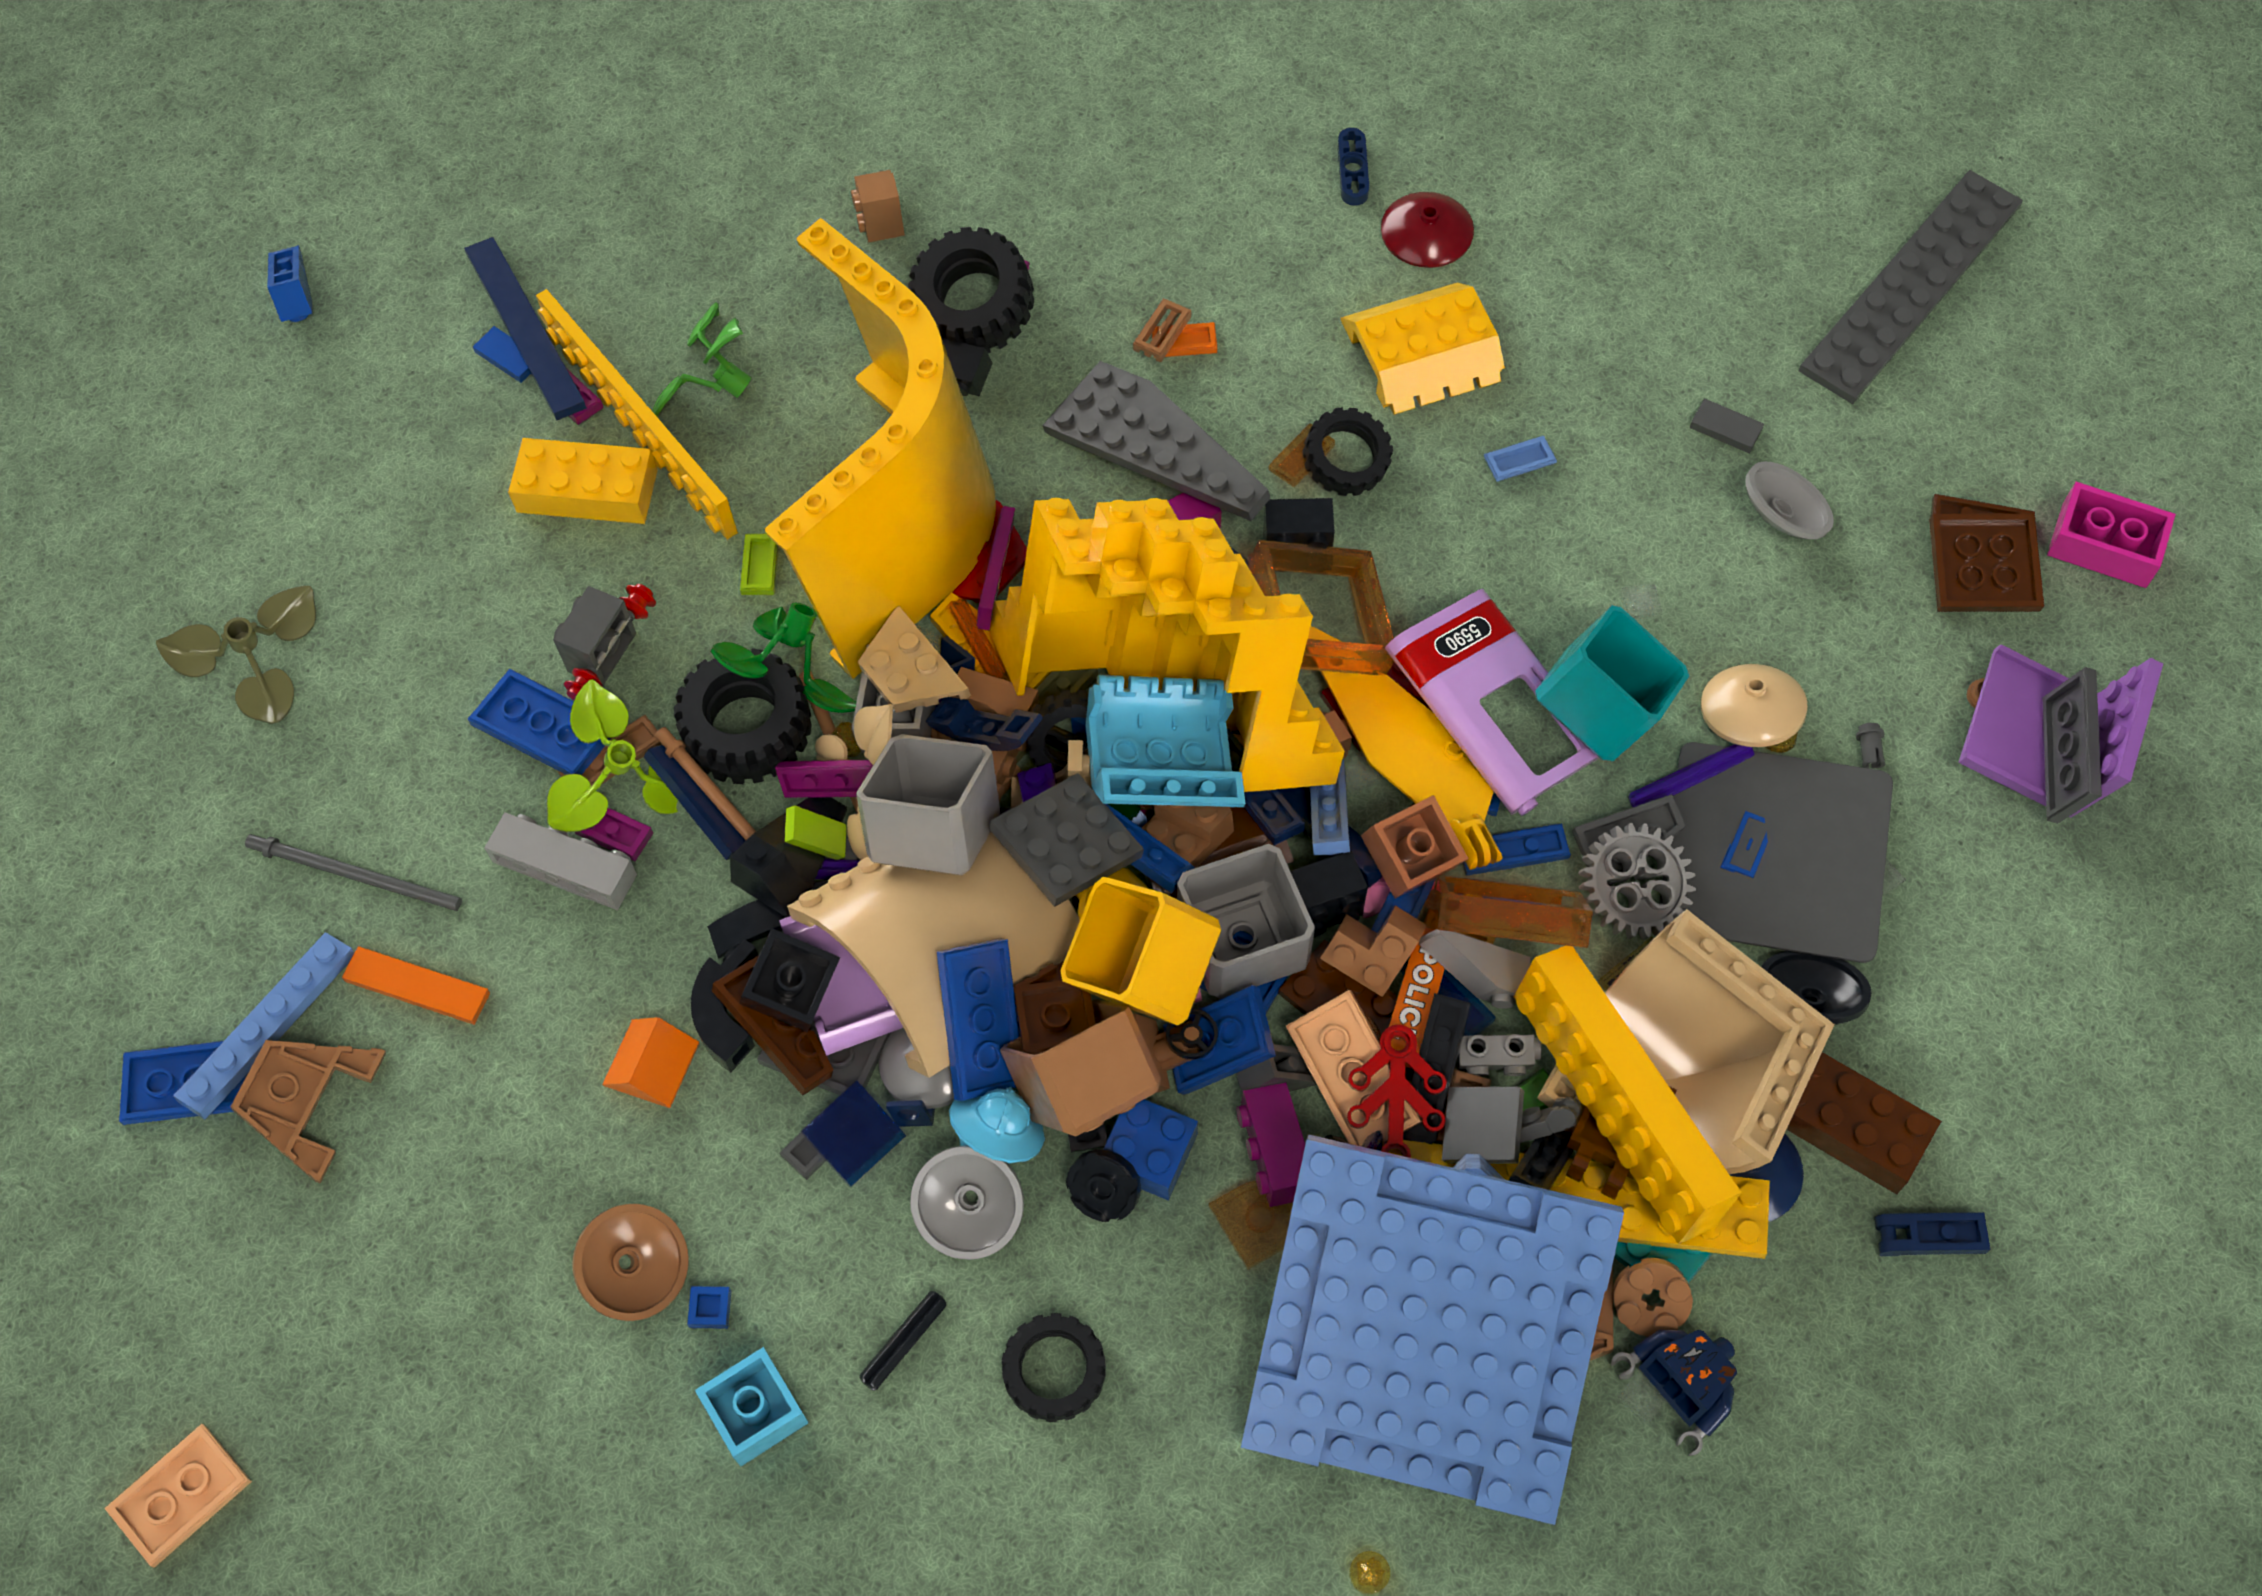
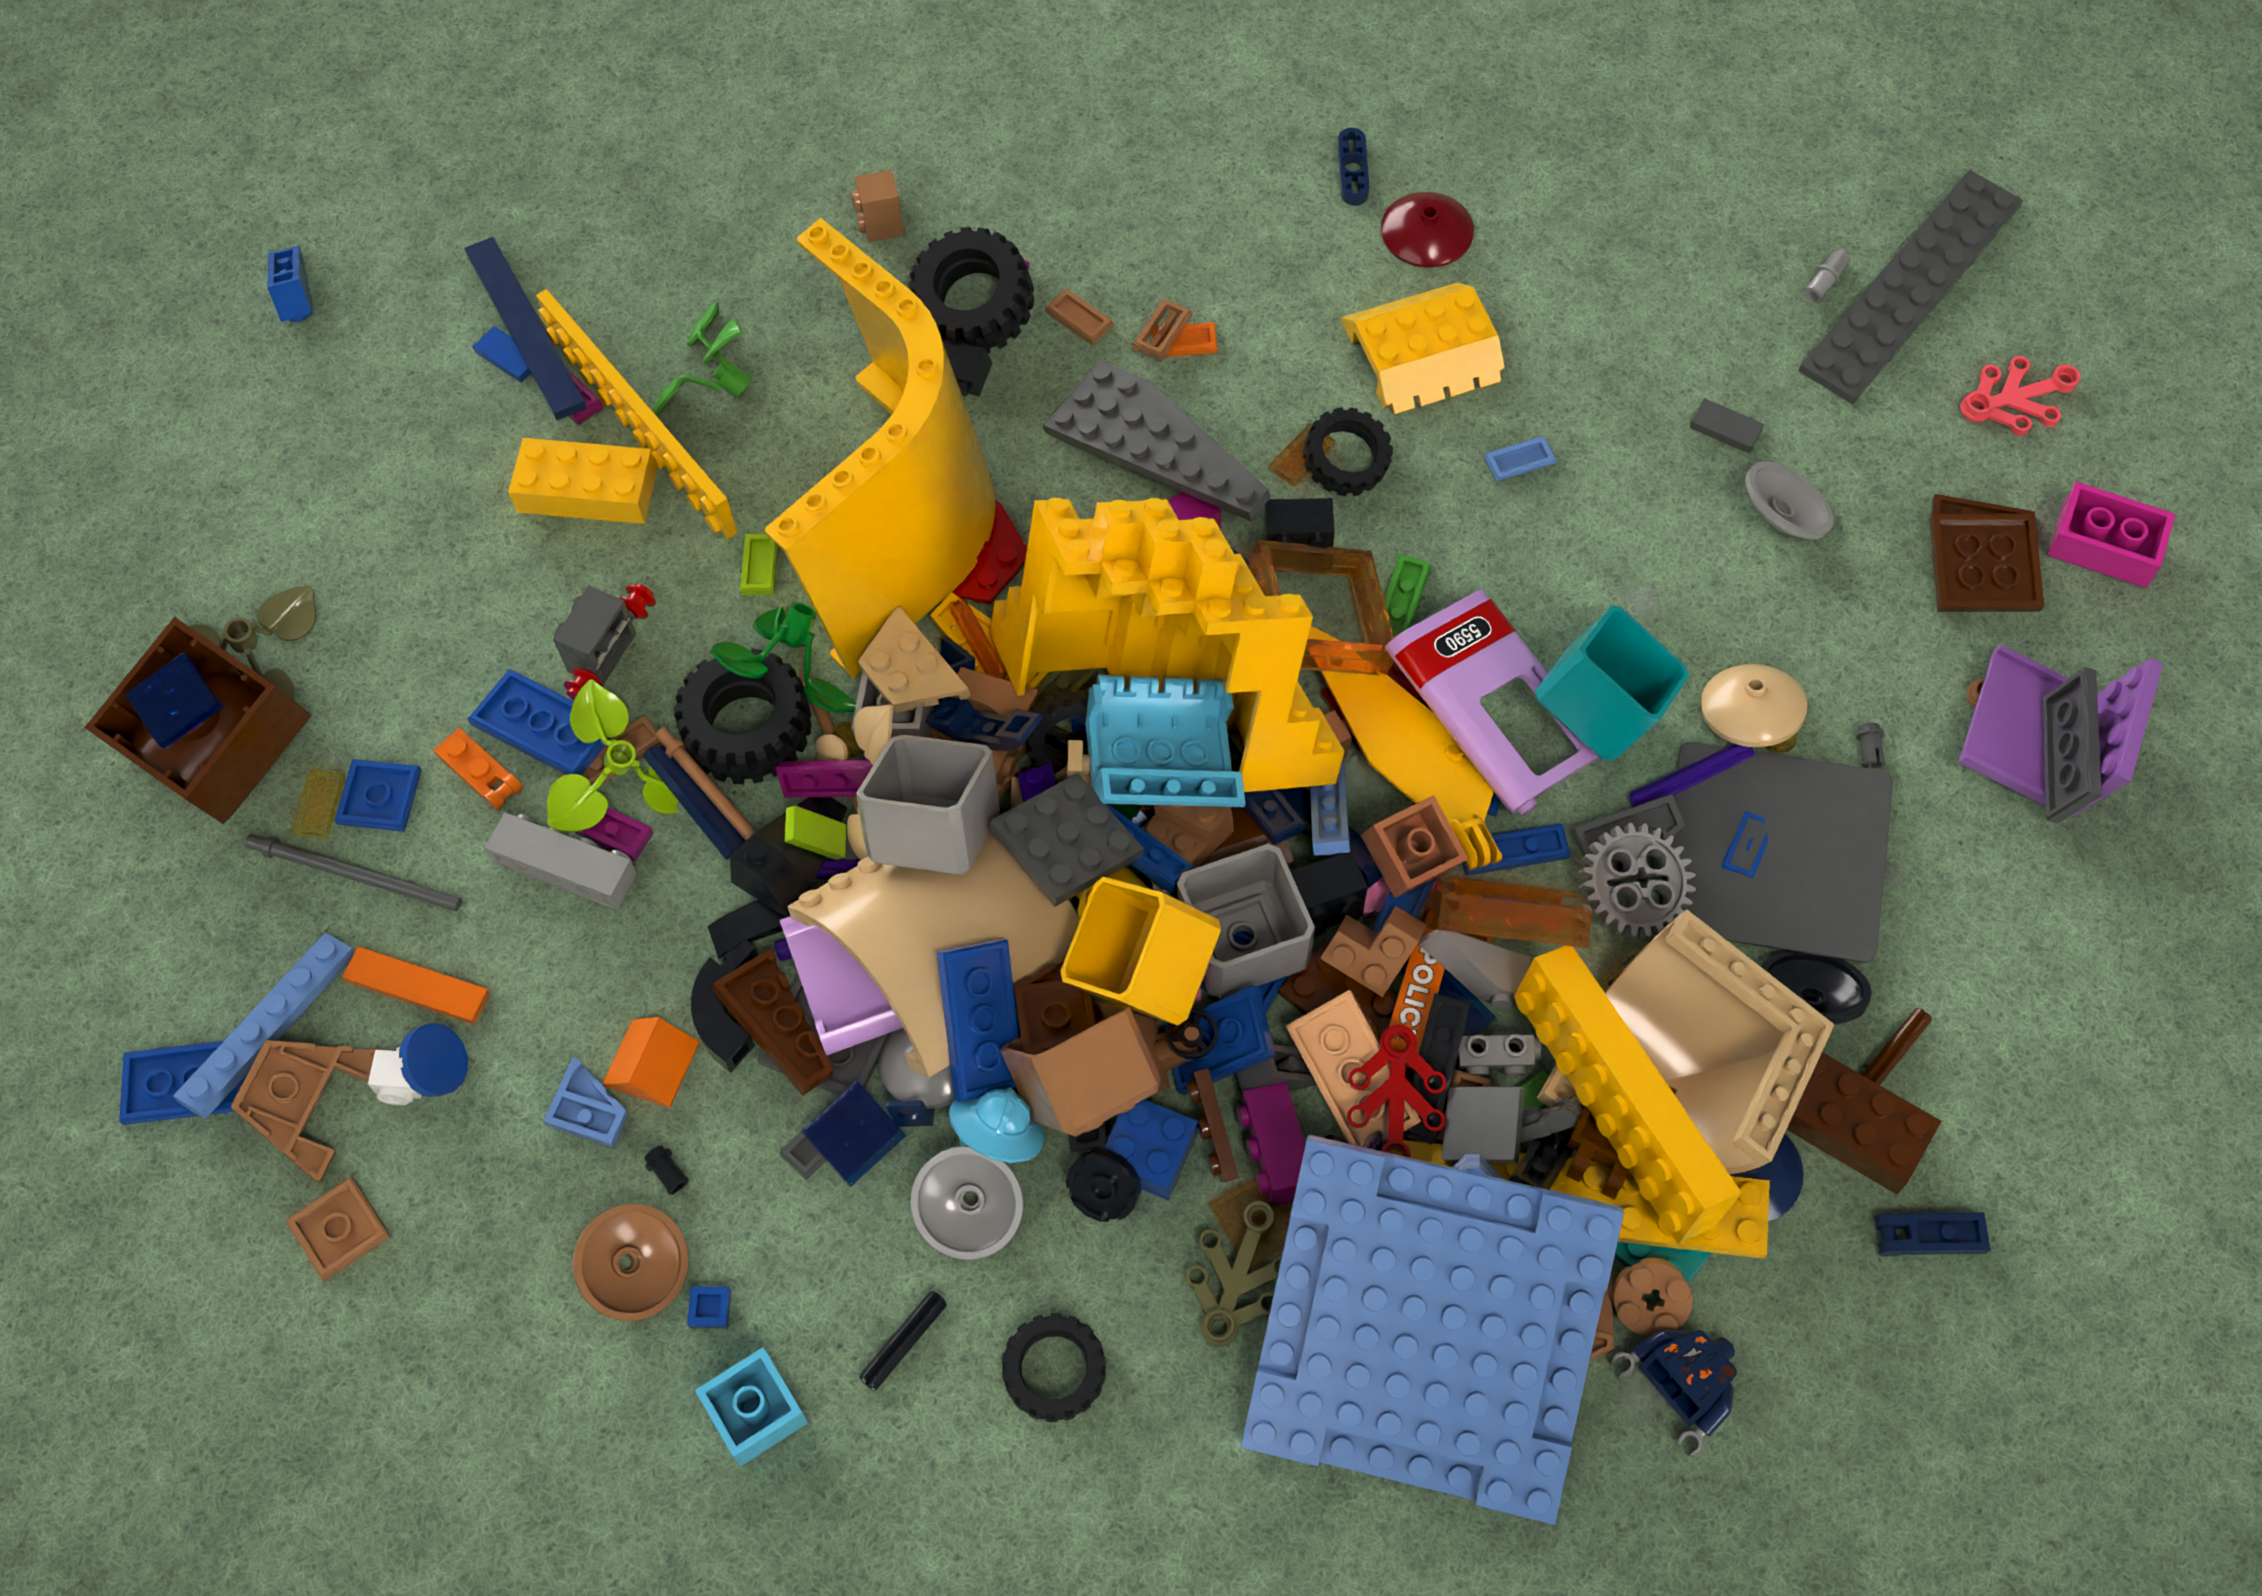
(173, 700): none -> clear blue tile
(177, 1495): light nougat tile -> none
(227, 752): none -> reddish brown piece
(318, 804): none -> clear yellow tile
(337, 1229): none -> medium nougat tile
(378, 795): none -> blue tile
(388, 1080): none -> white brick
(433, 1060): none -> blue tile
(477, 768): none -> orange plate
(586, 1108): none -> medium blue wing
(667, 1171): none -> black pin
(789, 980): black brick -> none
(995, 567): magenta tile -> none
(1079, 316): none -> medium nougat tile
(1212, 1126): none -> reddish brown plate
(1234, 1280): none -> olive plant
(1369, 1572): clear yellow tile -> none
(1405, 592): none -> bright green tile
(1826, 276): none -> light grey axle
(1898, 1046): none -> reddish brown axle
(2017, 397): none -> coral plant

